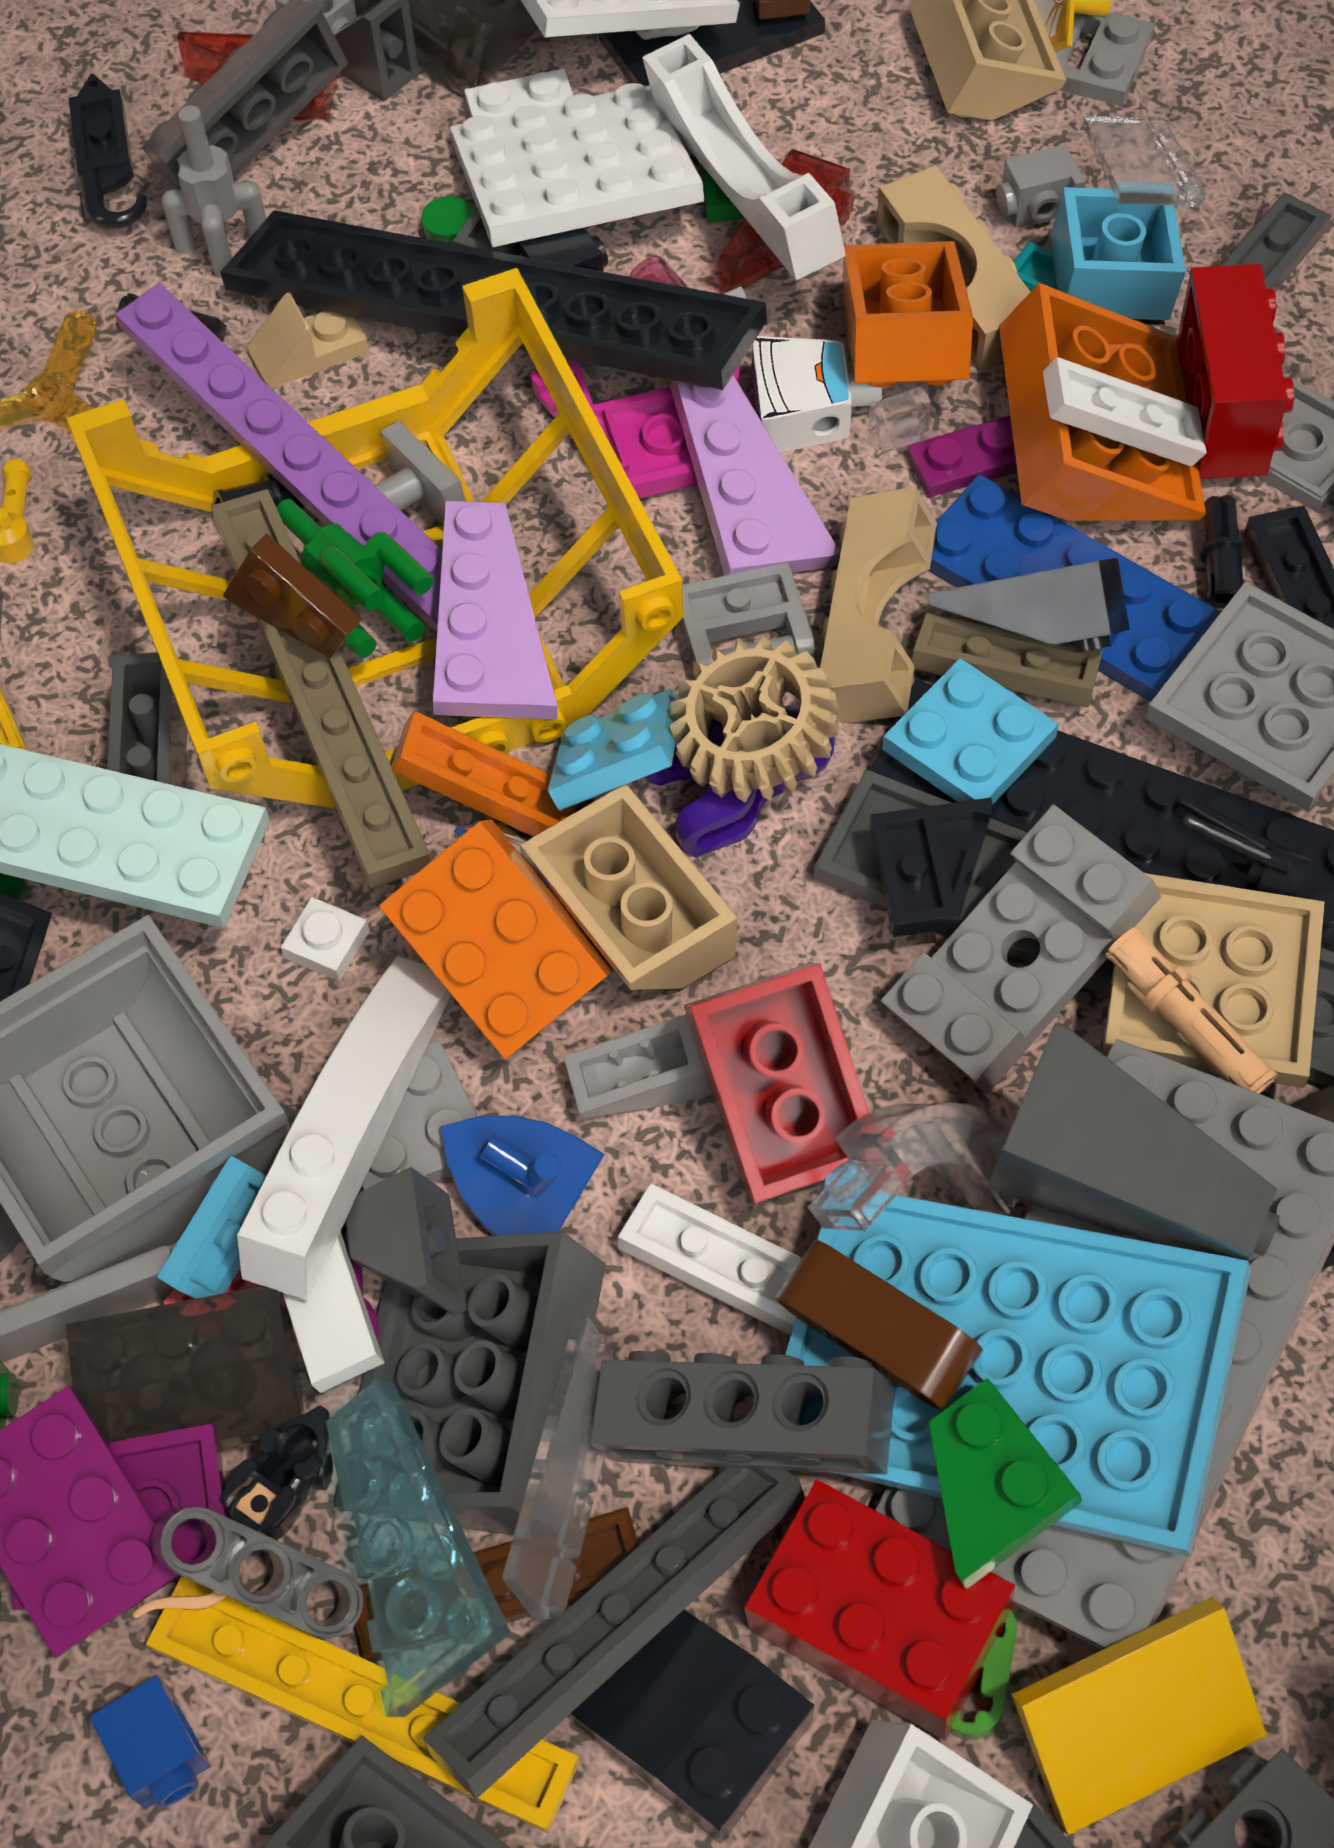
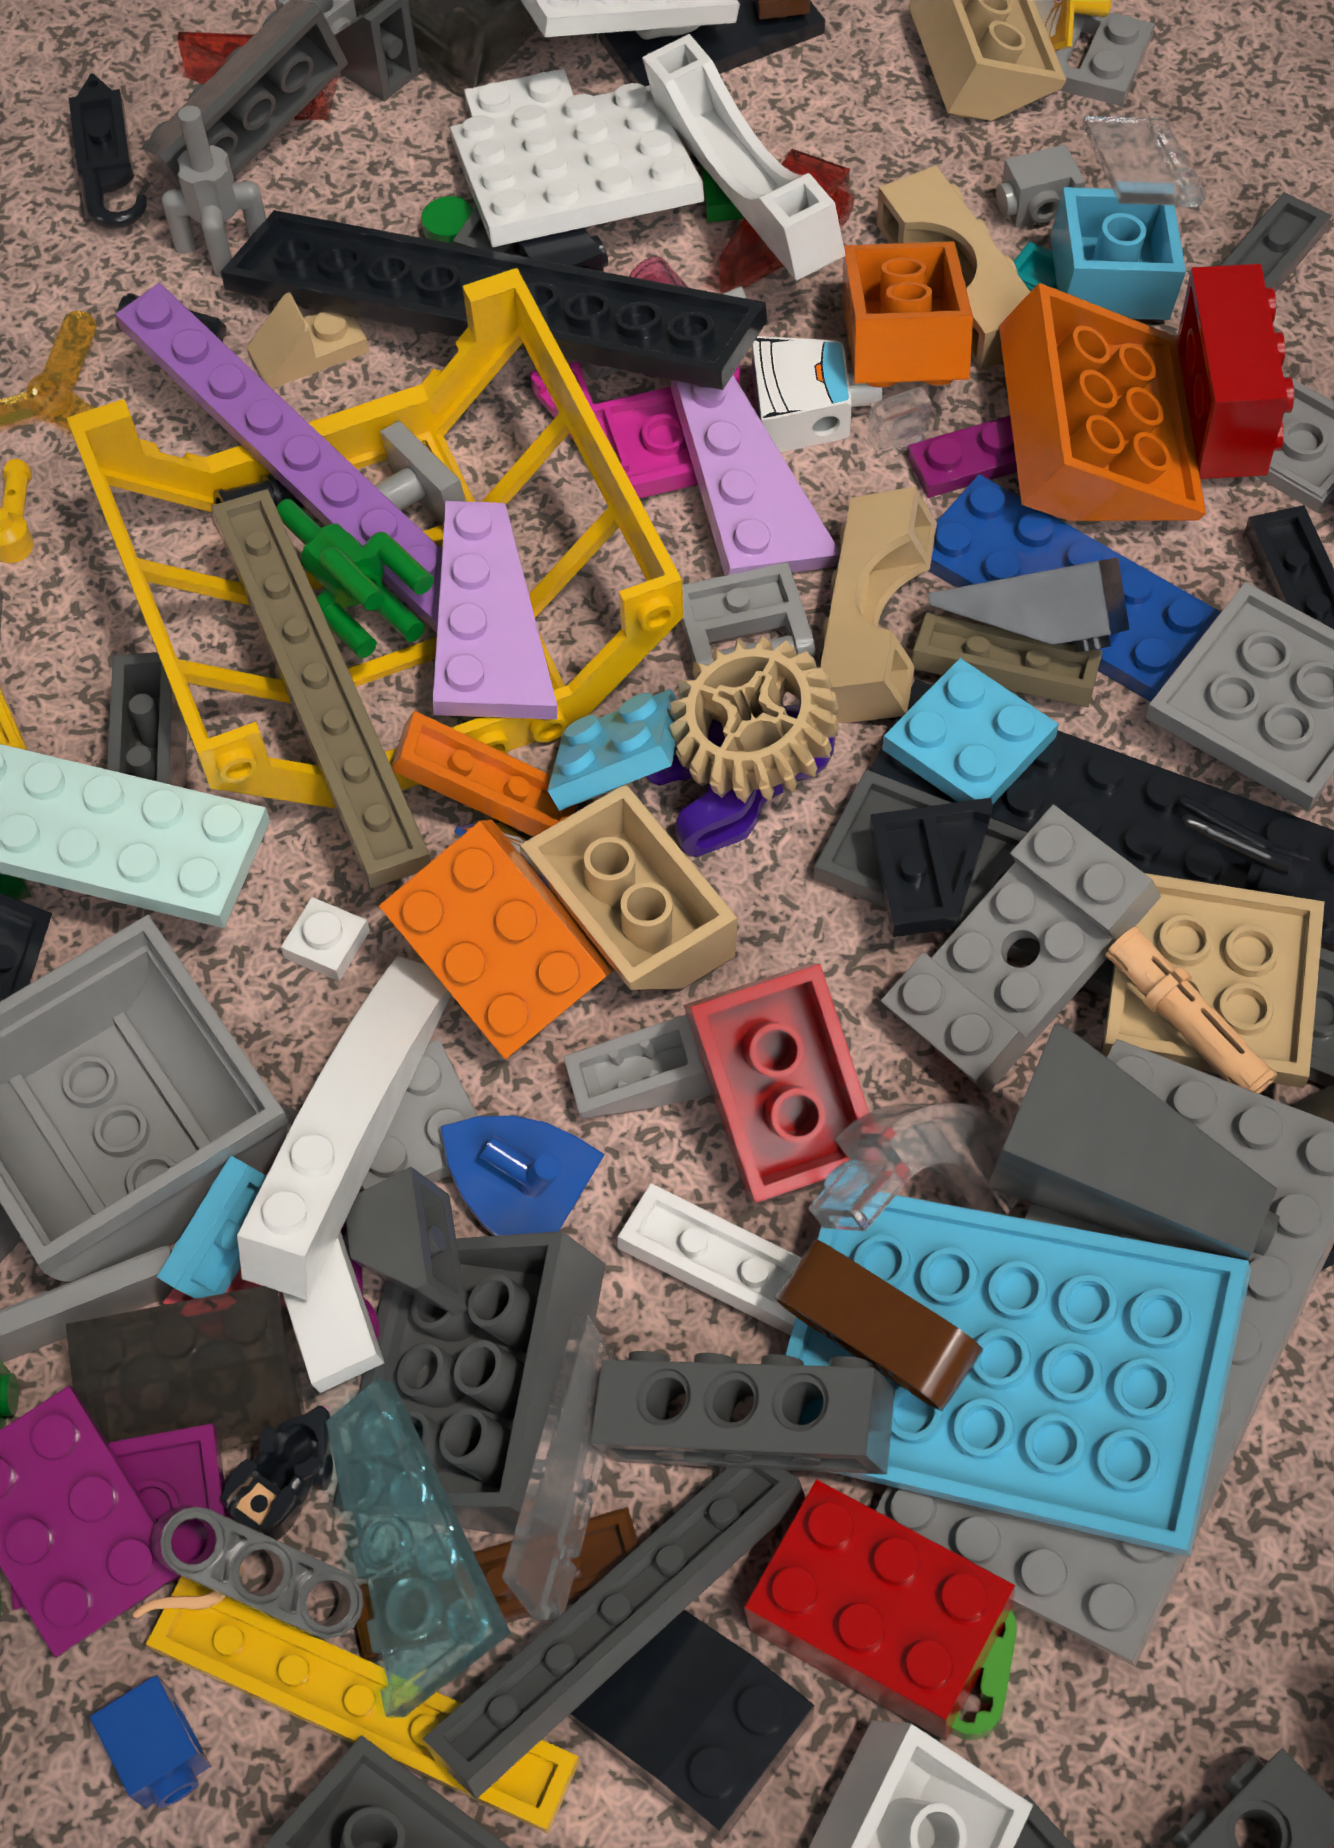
(290, 598): reddish brown wing -> none
(994, 1481): green wing -> none
(1123, 412): white plate -> none
(1139, 1715): yellow tile -> none
(1222, 551): black axle -> none

